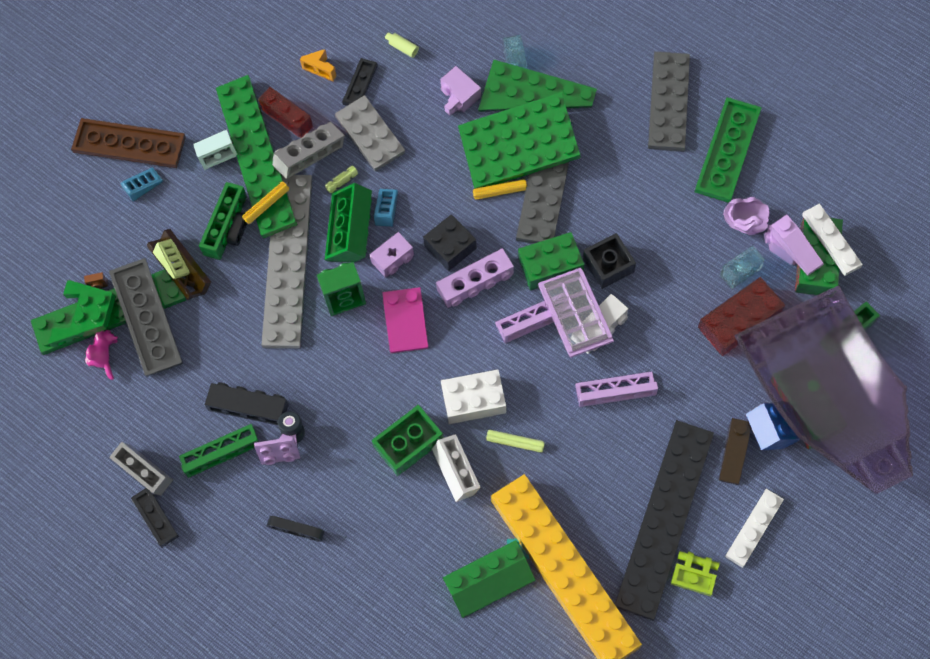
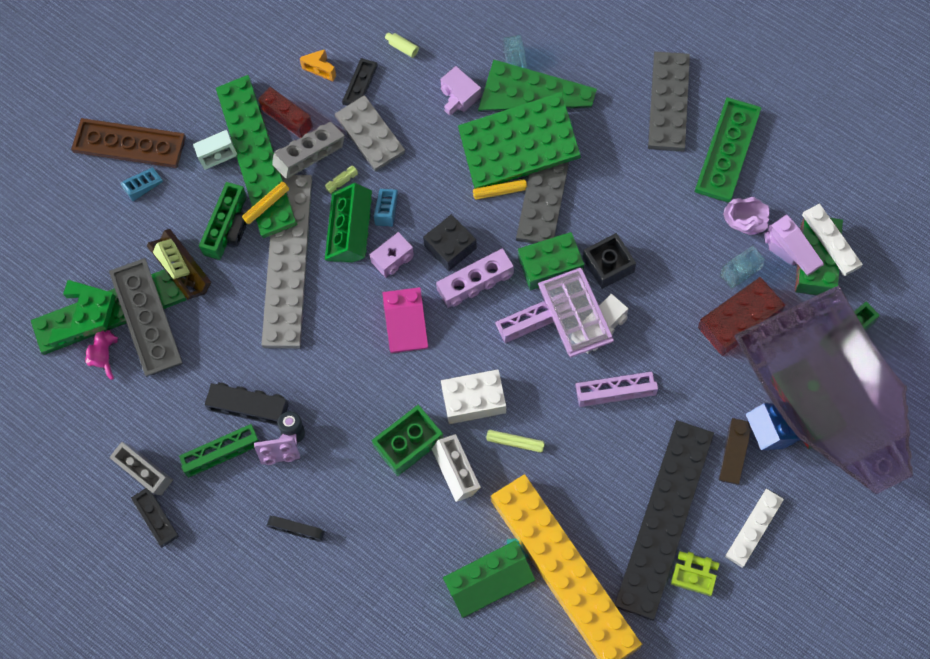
(96, 280): dark orange plate -> none
(341, 288): green brick -> none

